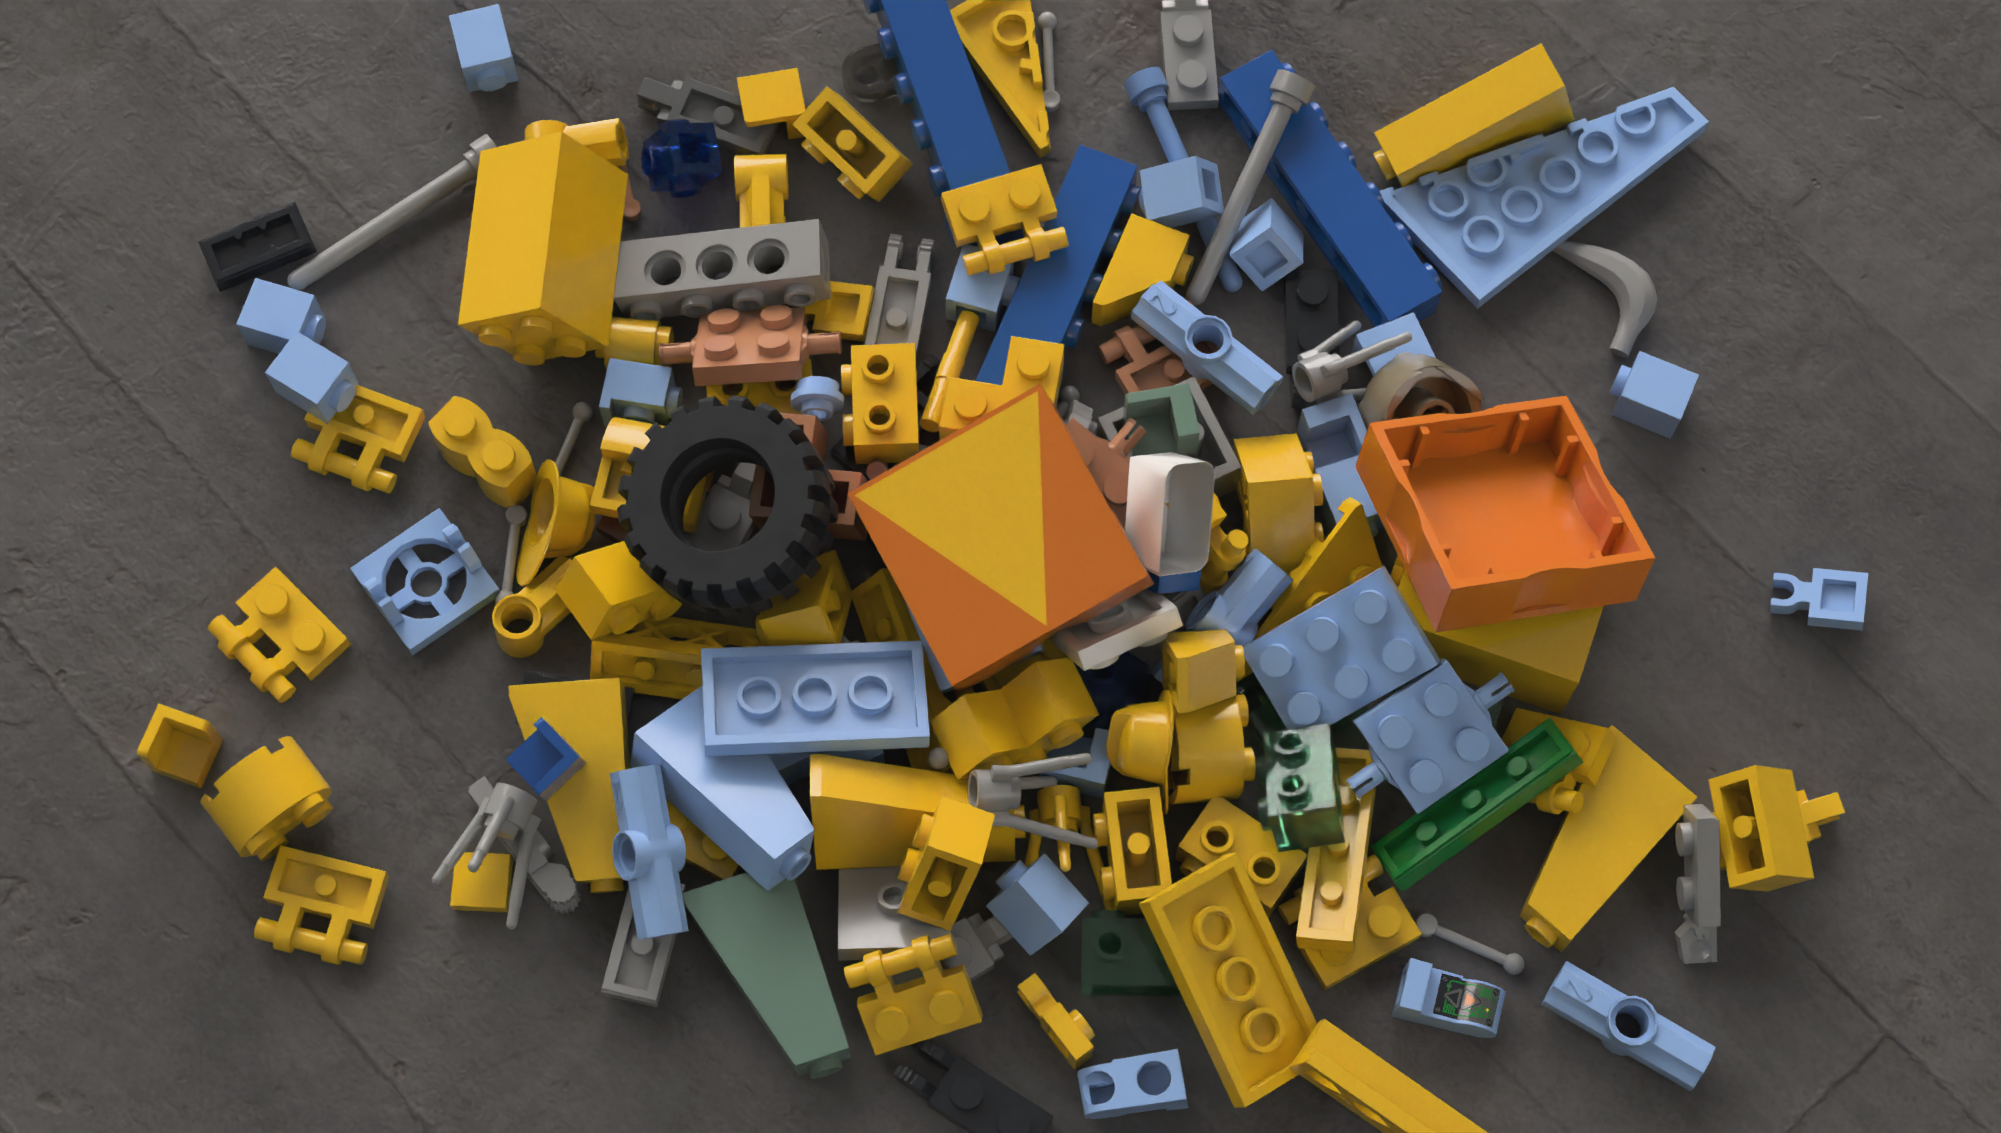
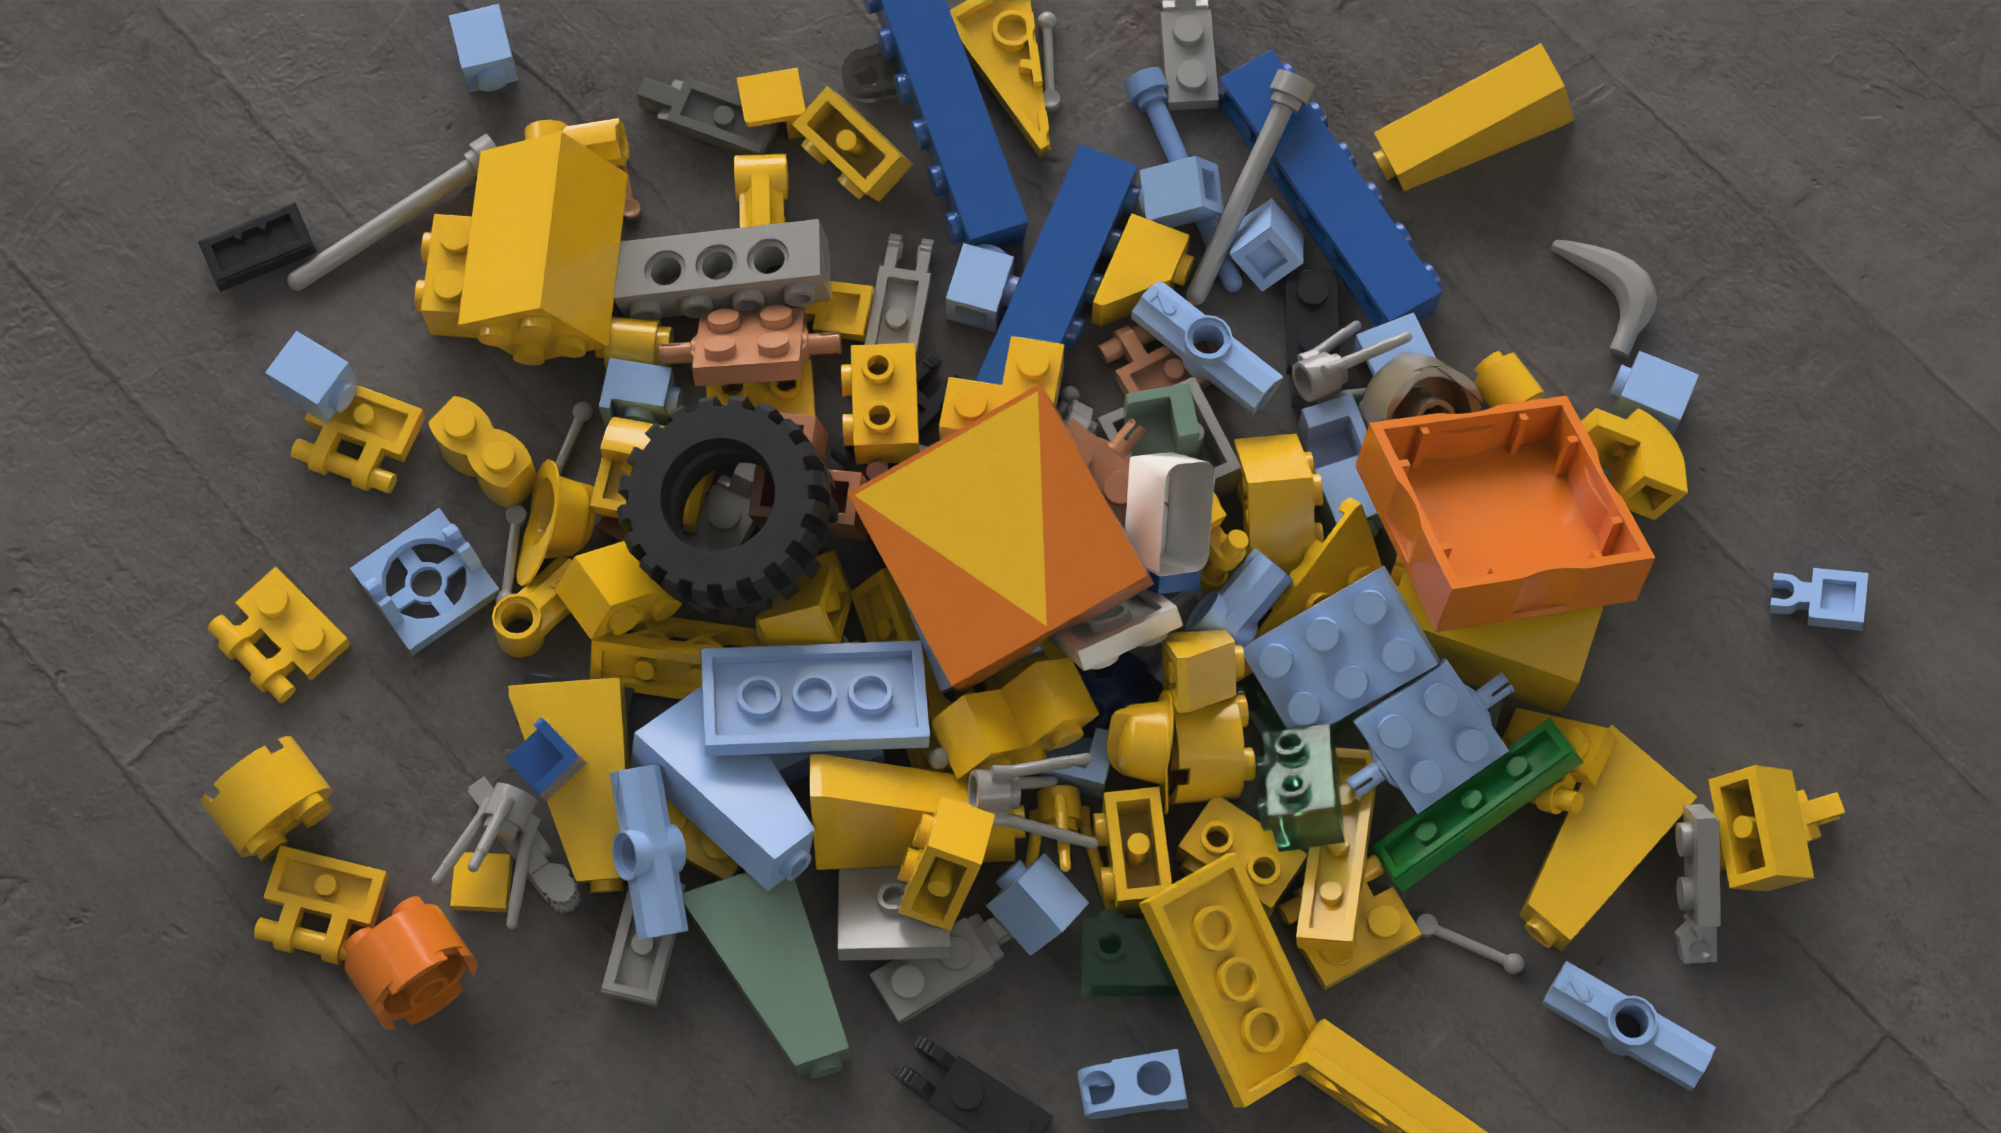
(179, 745): yellow panel -> none
(275, 313): light blue brick -> none
(408, 963): none -> orange brick
(441, 291): none -> yellow brick
(681, 157): clear blue brick -> none
(817, 397): light blue plate -> none
(919, 1007): yellow plate -> none
(950, 366): yellow piece -> none
(999, 207): yellow plate -> none
(1066, 1031): yellow plate -> none
(1448, 1000): leg -> none
(1506, 380): none -> yellow brick
(1527, 198): light blue wing -> none
(1640, 459): none -> yellow brick

